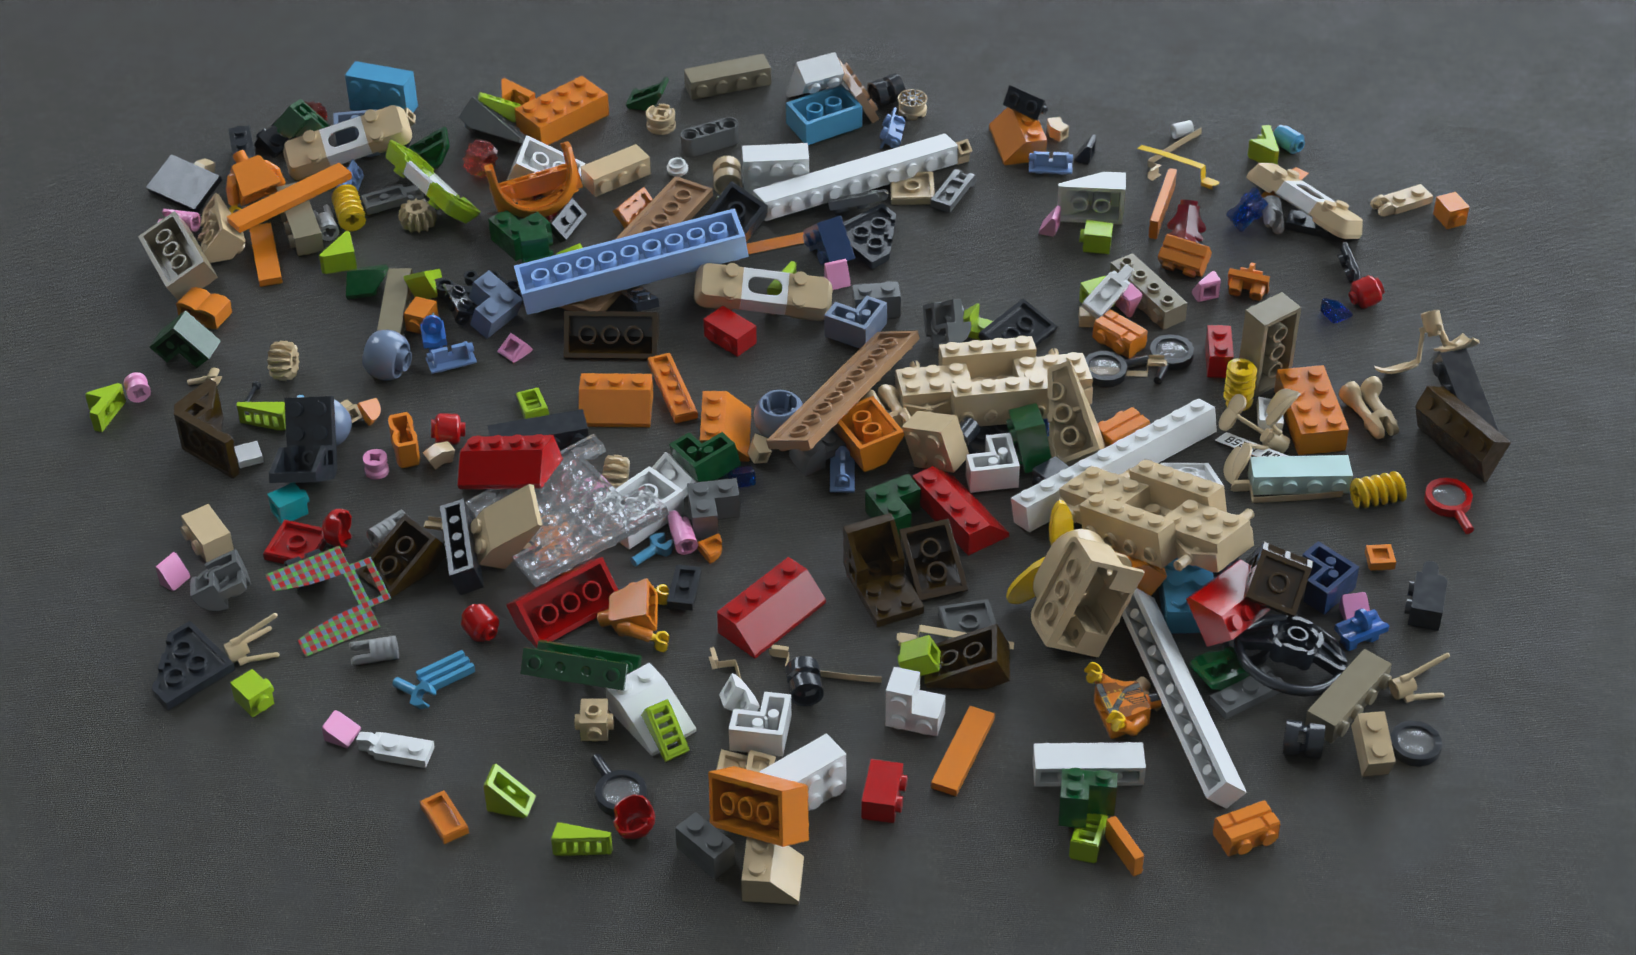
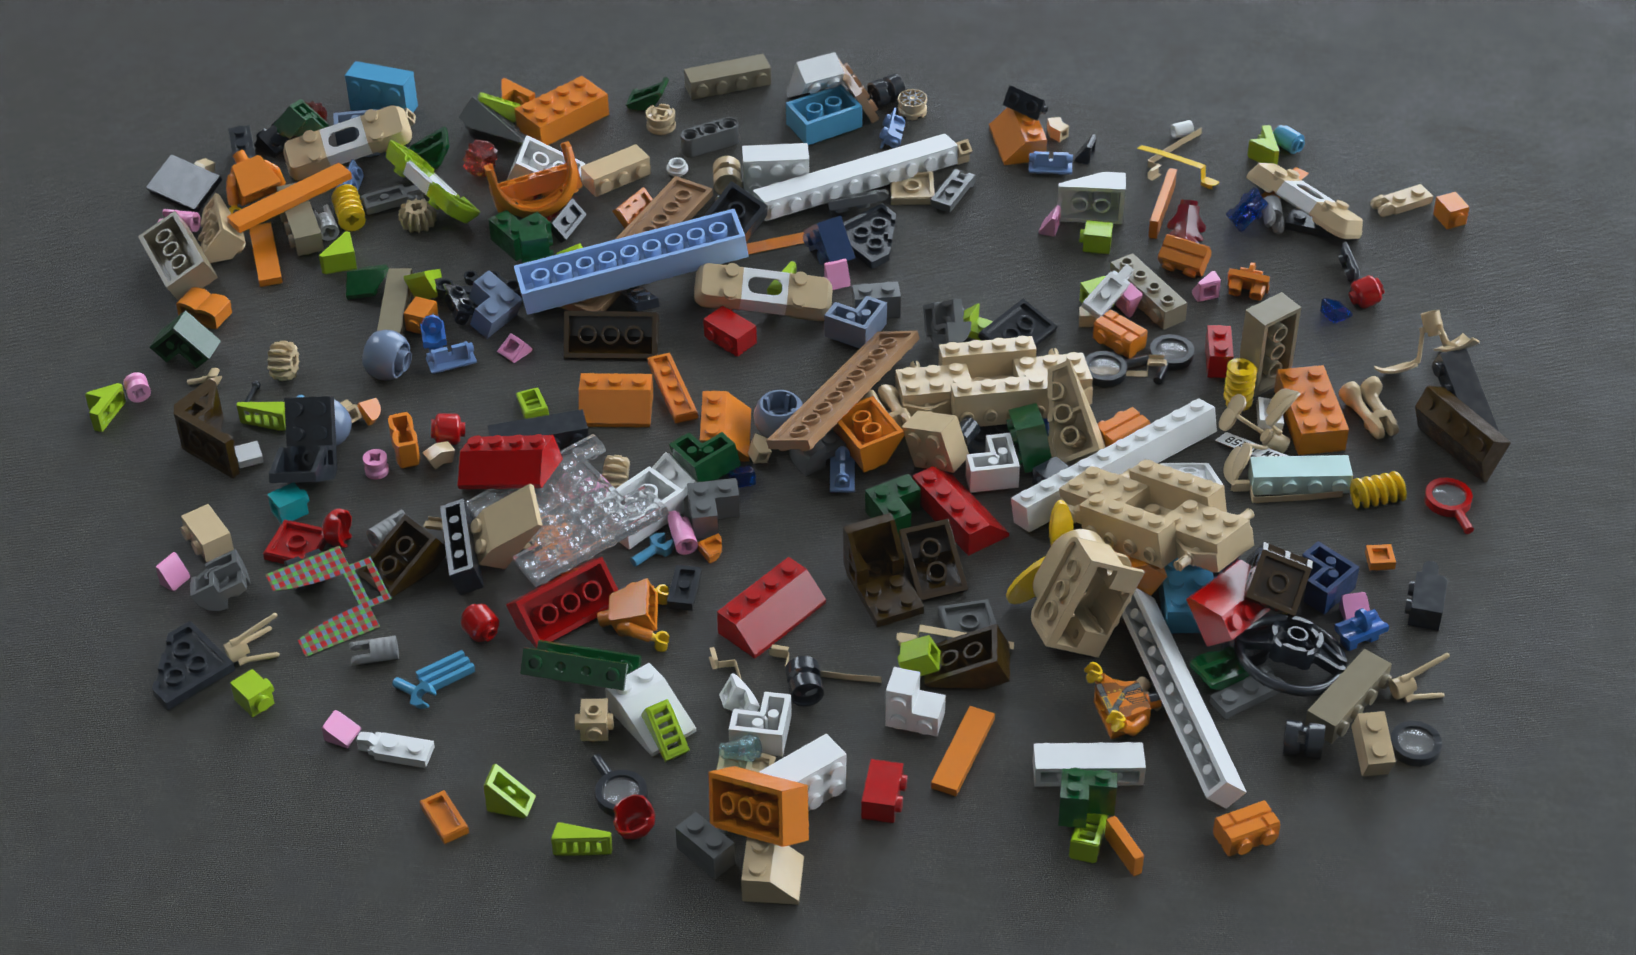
(744, 748): none -> clear light blue cone

